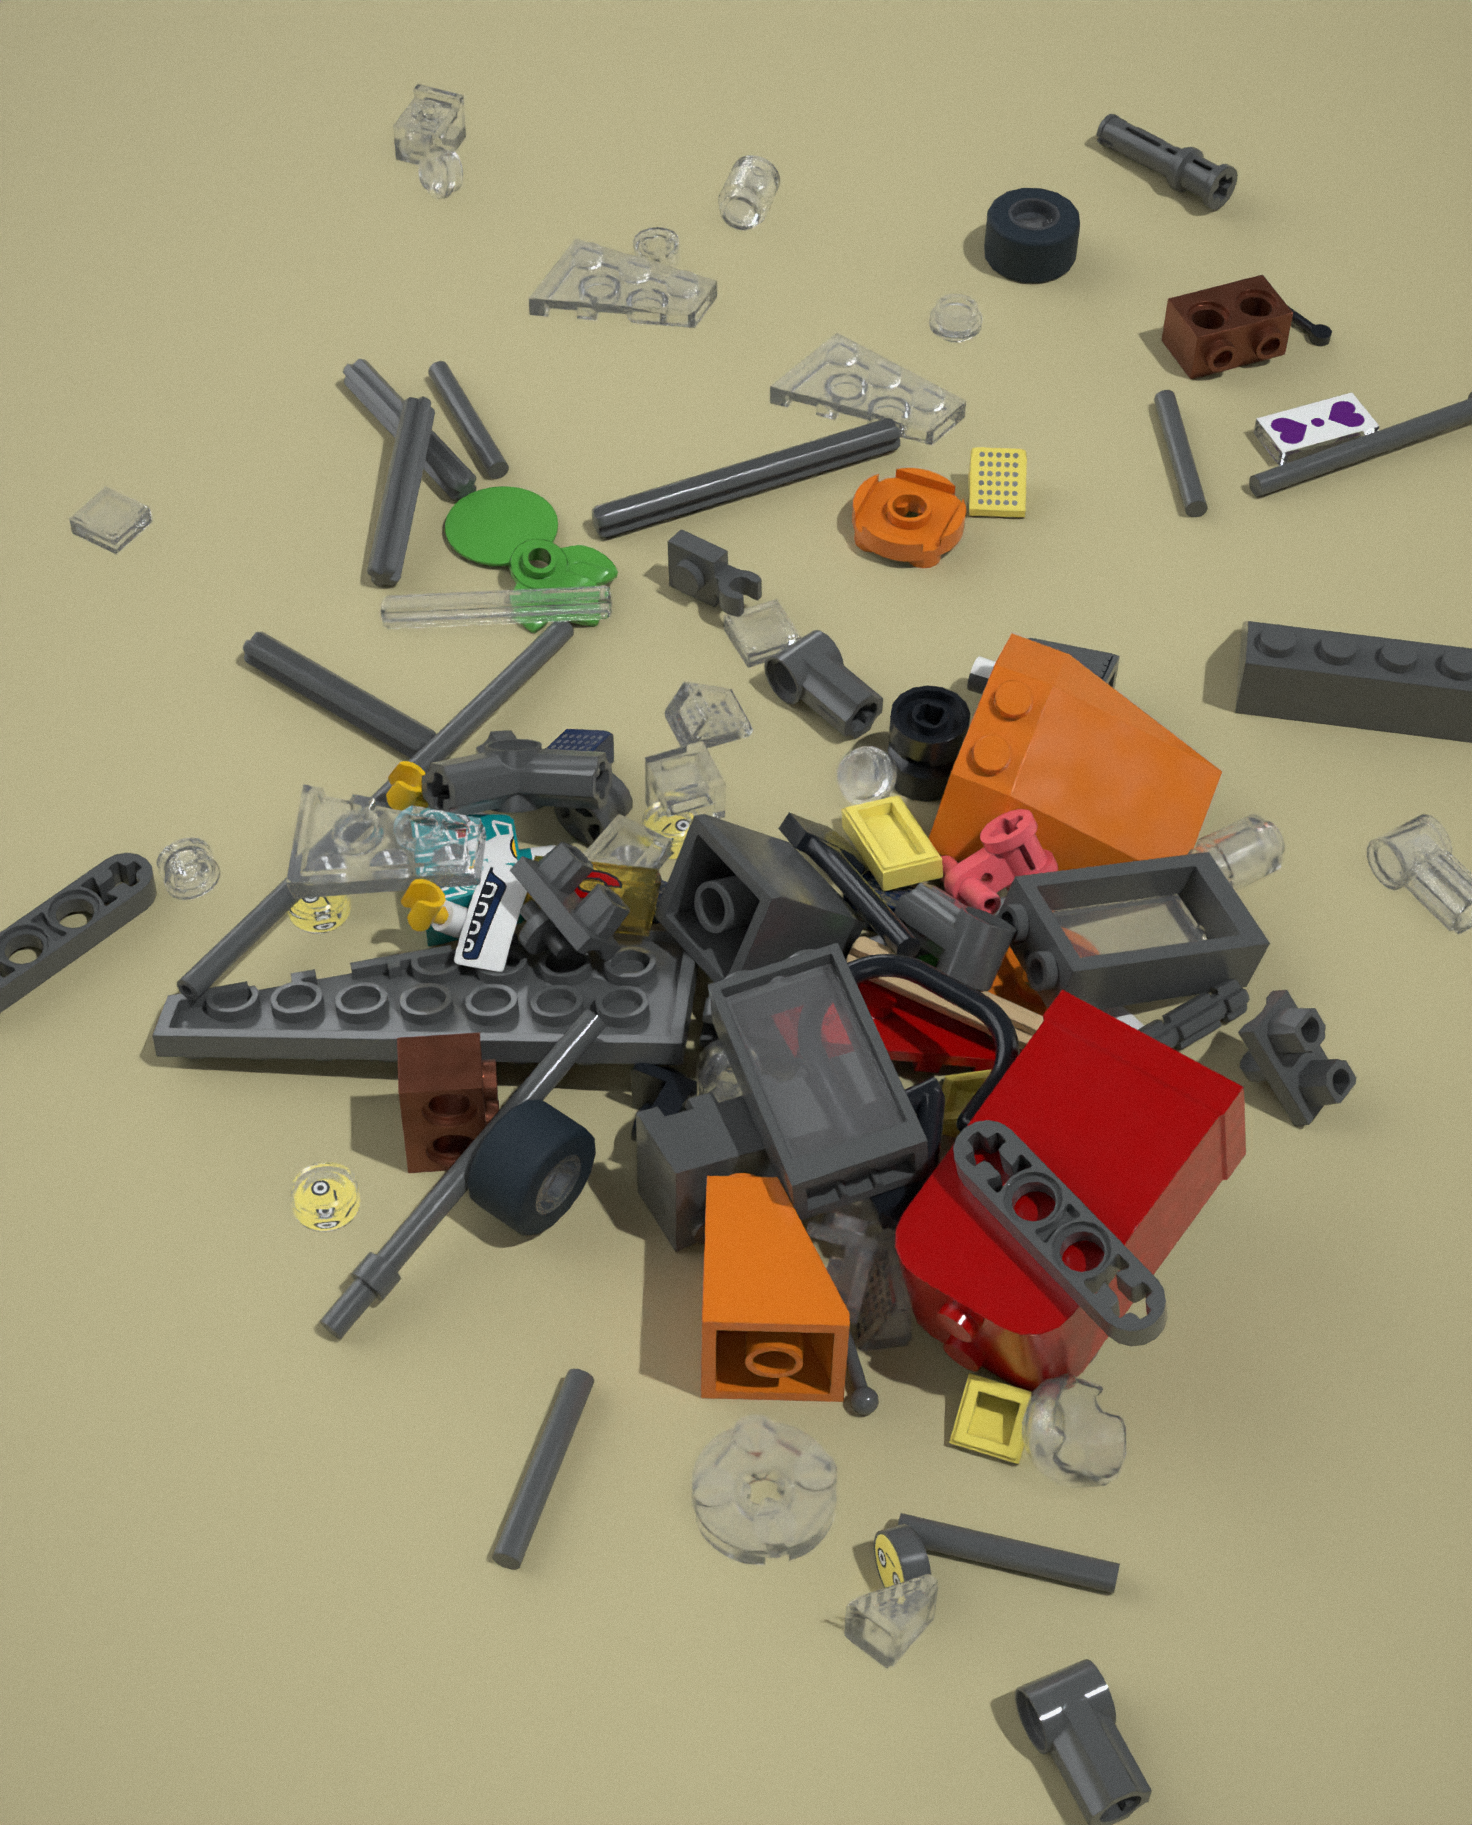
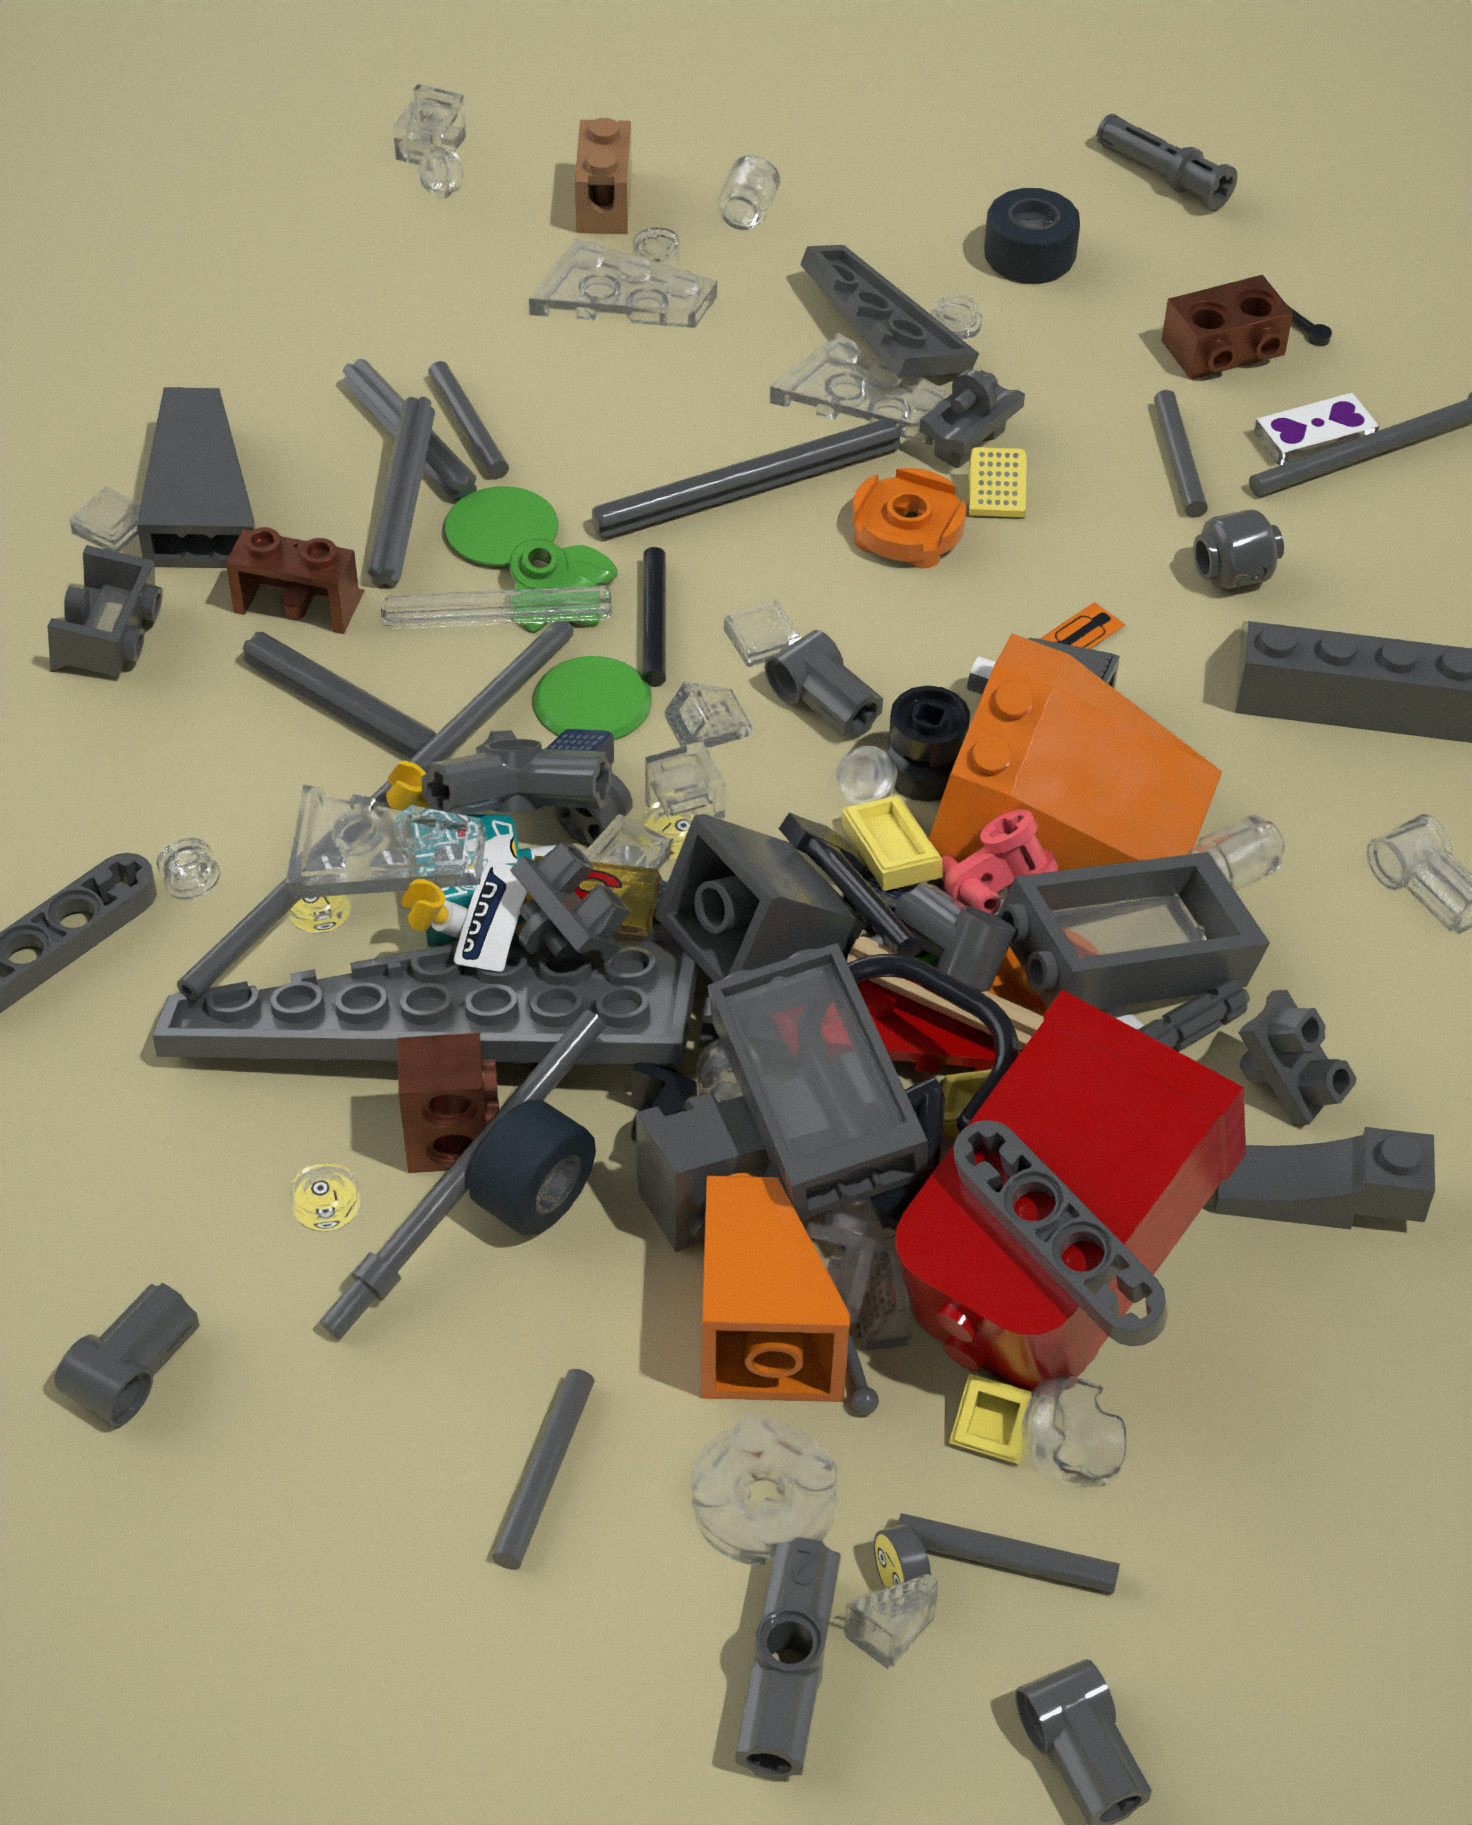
(107, 614): none -> dark grey window
(116, 1370): none -> dark grey piece
(193, 484): none -> dark grey slope
(297, 566): none -> copper window
(592, 696): none -> bright green piece
(606, 164): none -> medium nougat brick
(654, 617): none -> black bar
(704, 573): dark grey plate -> none
(783, 1694): none -> dark grey piece
(888, 319): none -> dark grey wing
(970, 414): none -> dark grey hips
(1085, 628): none -> orange sticker
(1238, 549): none -> dark grey head
(1332, 1181): none -> dark grey slope

